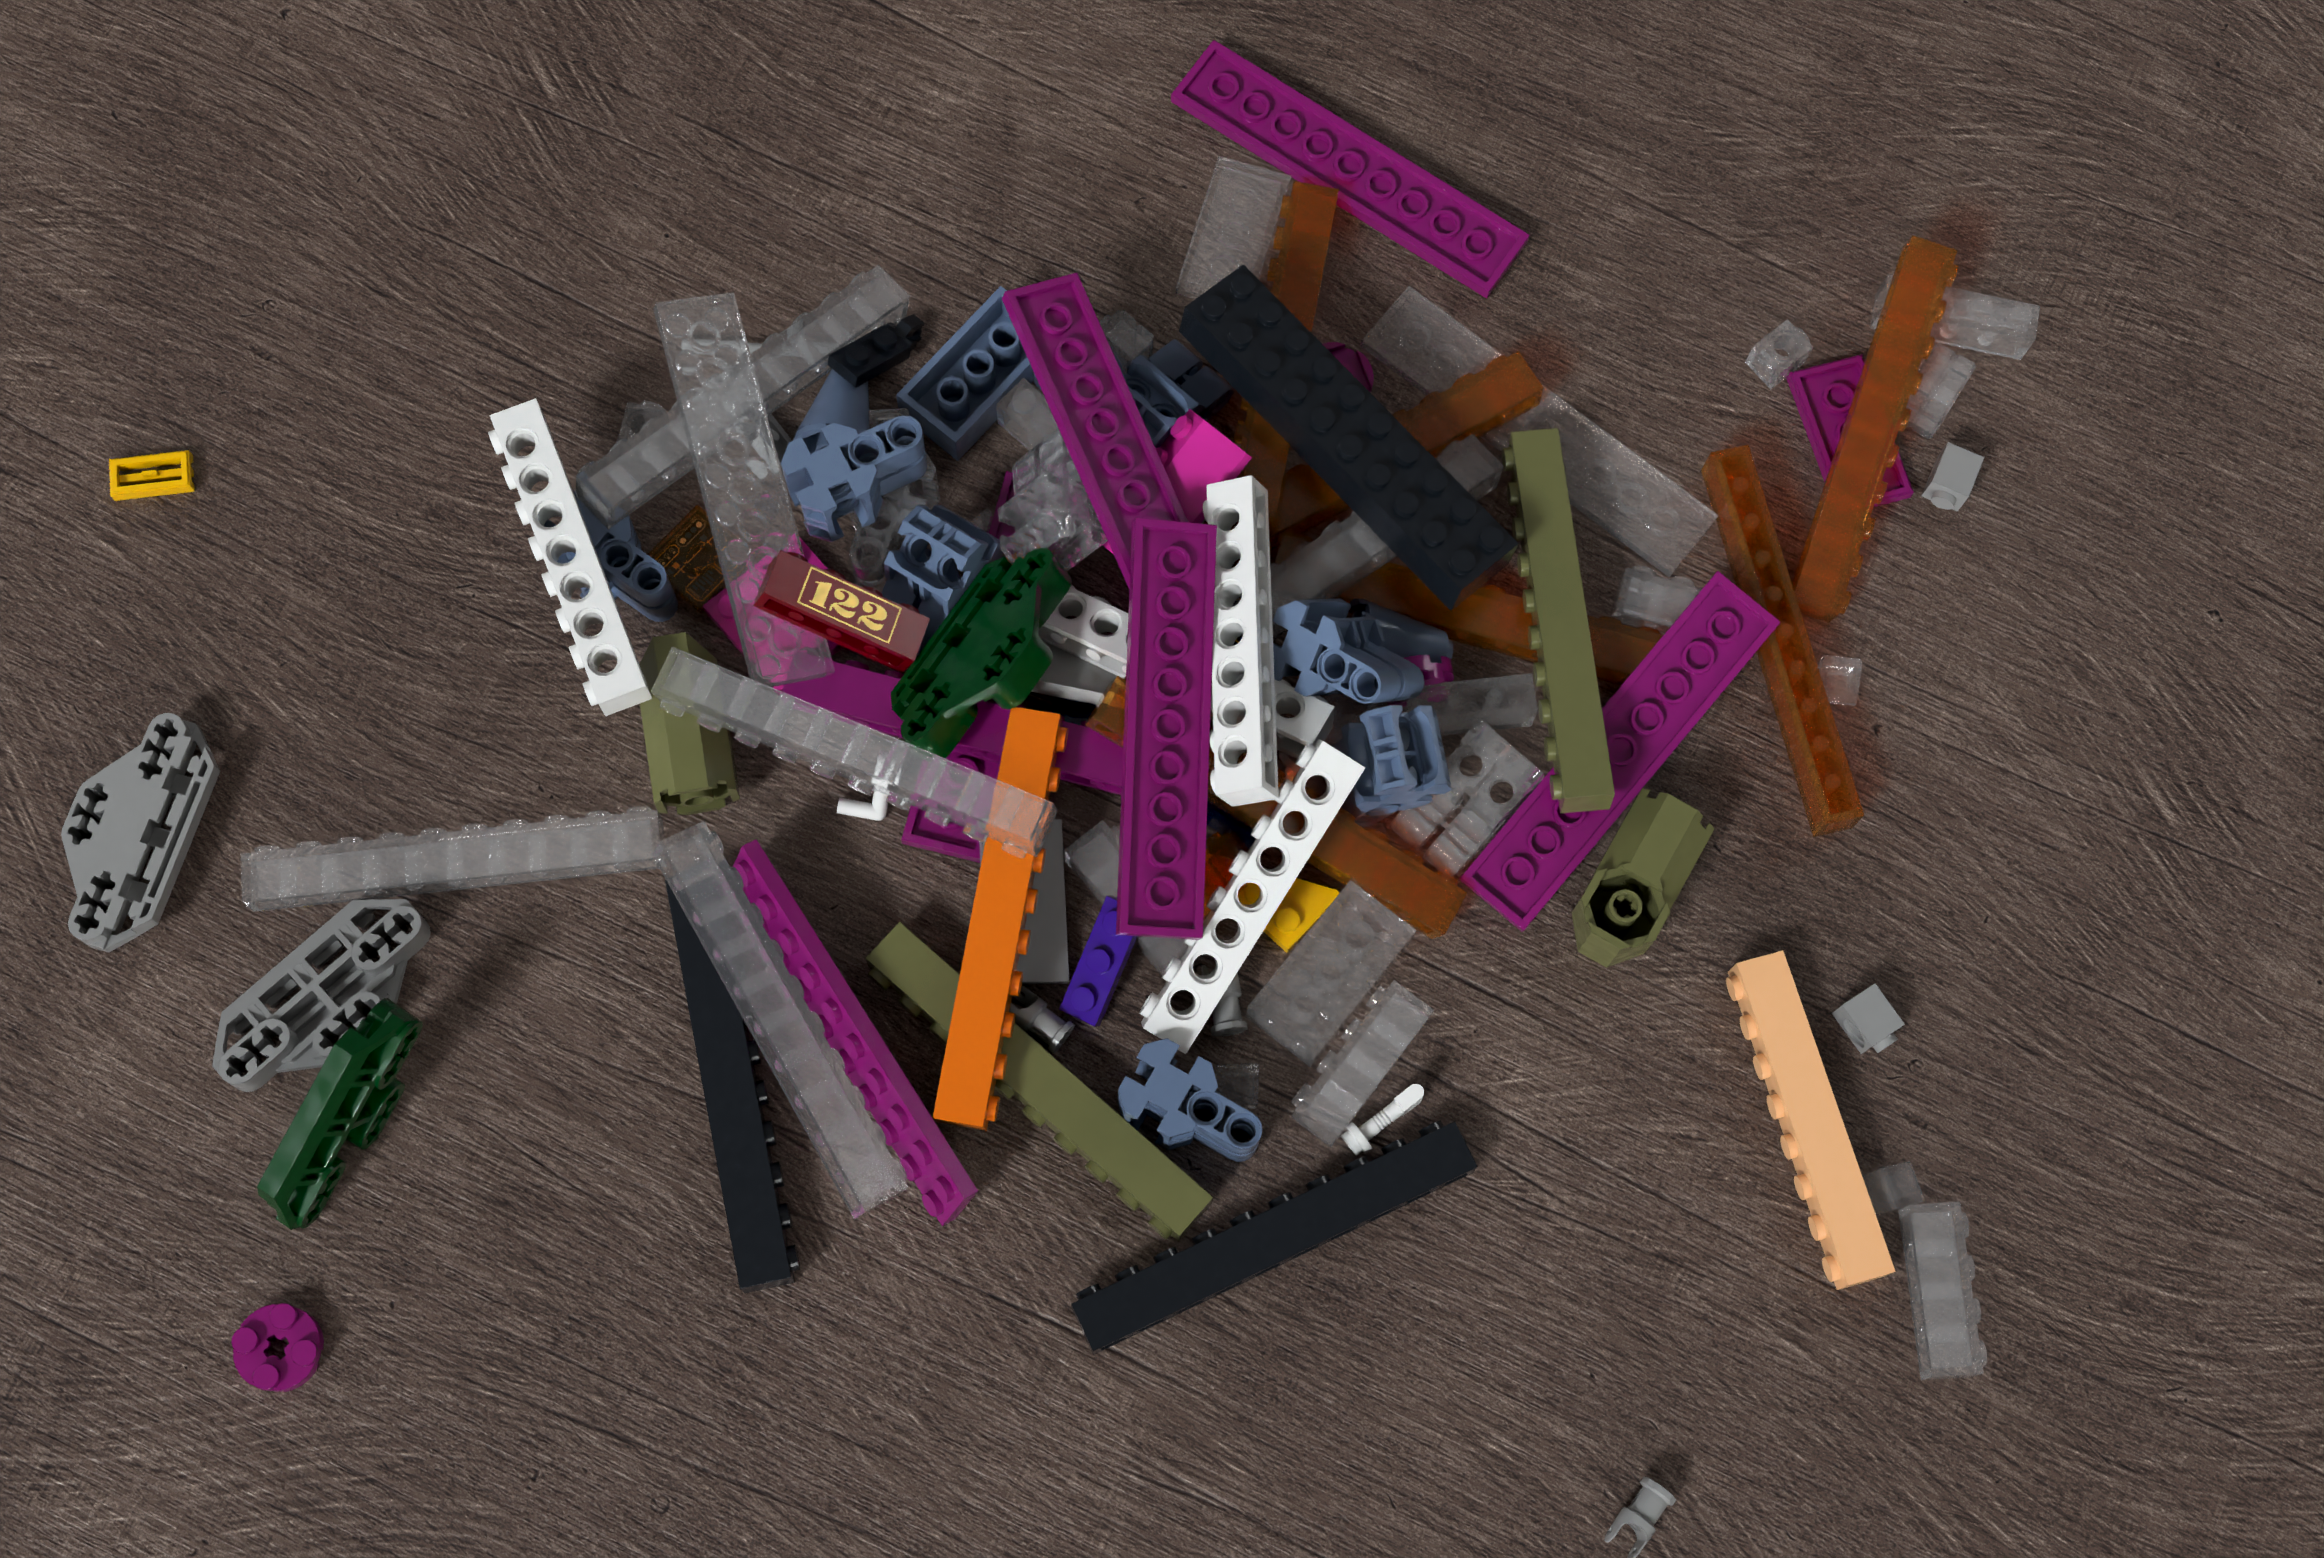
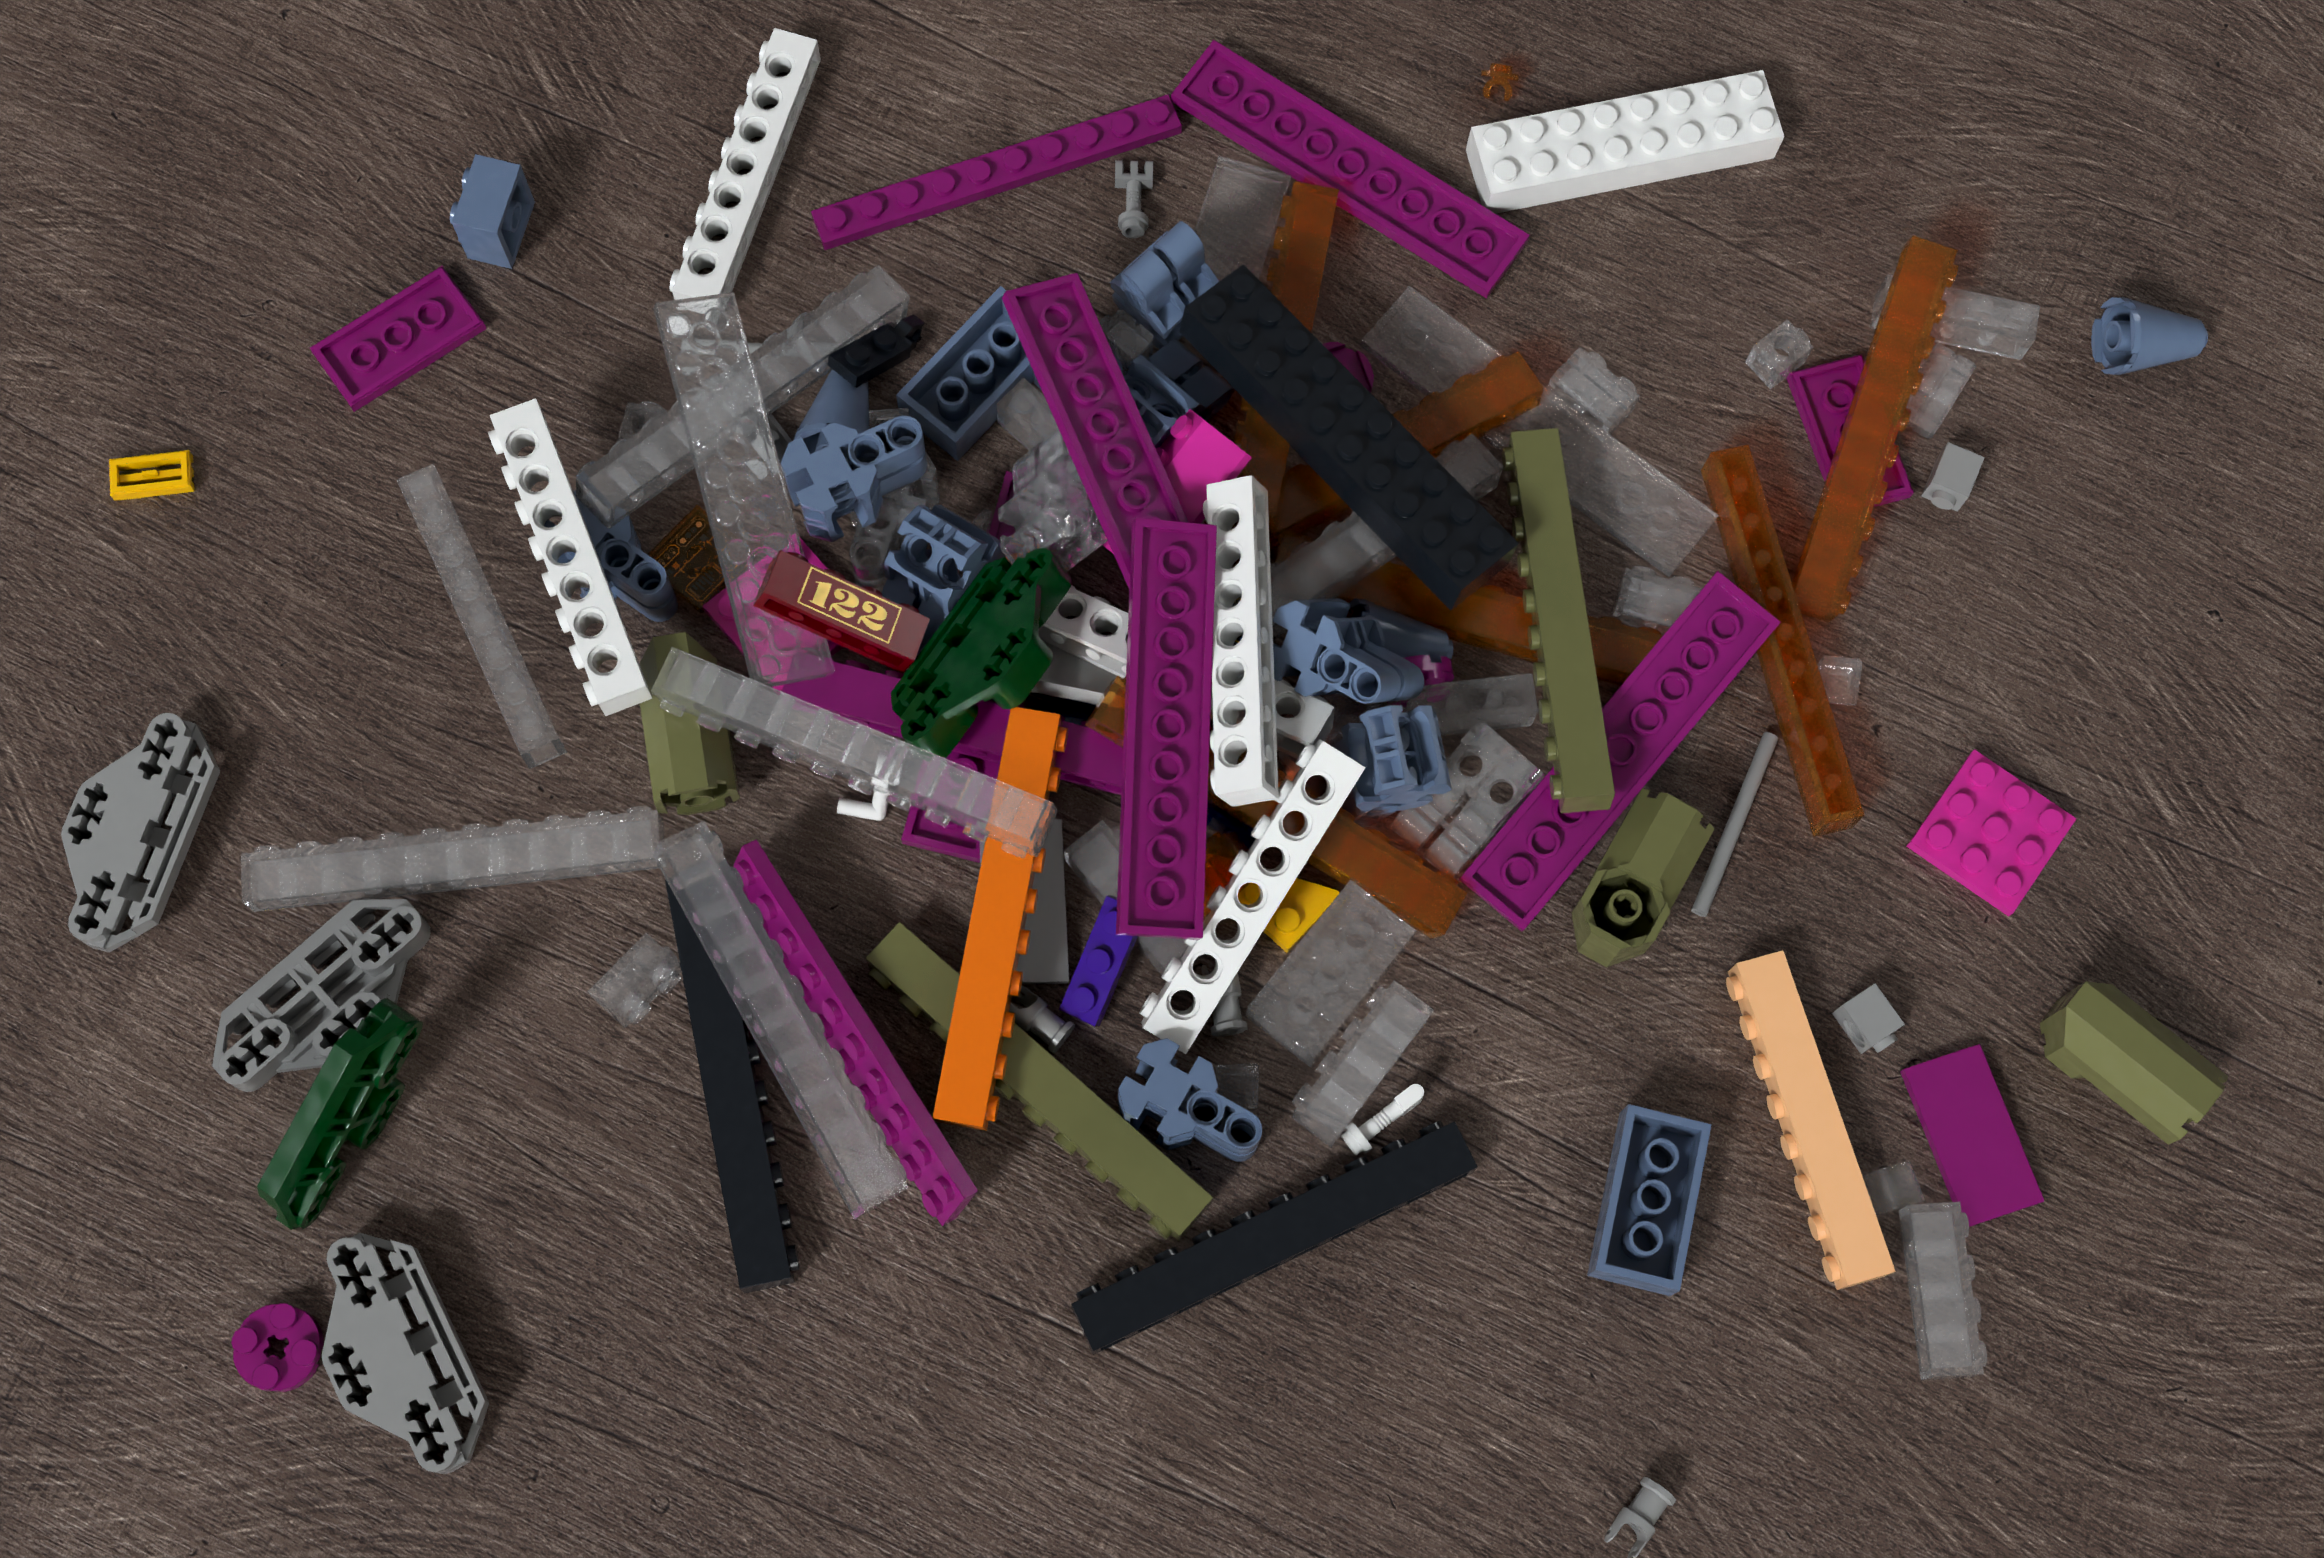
(394, 1357): none -> light grey connector
(398, 338): none -> magenta tile
(481, 616): none -> clear brick
(492, 211): none -> sand blue brick
(636, 981): none -> clear bracket
(782, 53): none -> white brick
(996, 172): none -> magenta plate
(1133, 222): none -> light grey hinge
(1164, 282): none -> sand blue connector
(1499, 75): none -> clear orange plate
(1594, 390): none -> clear brick
(1624, 142): none -> white brick
(1649, 1200): none -> sand blue brick
(1734, 824): none -> light grey piece
(1972, 1135): none -> magenta tile
(1991, 832): none -> dark pink plate
(2131, 1058): none -> olive brick
(2143, 336): none -> sand blue cone

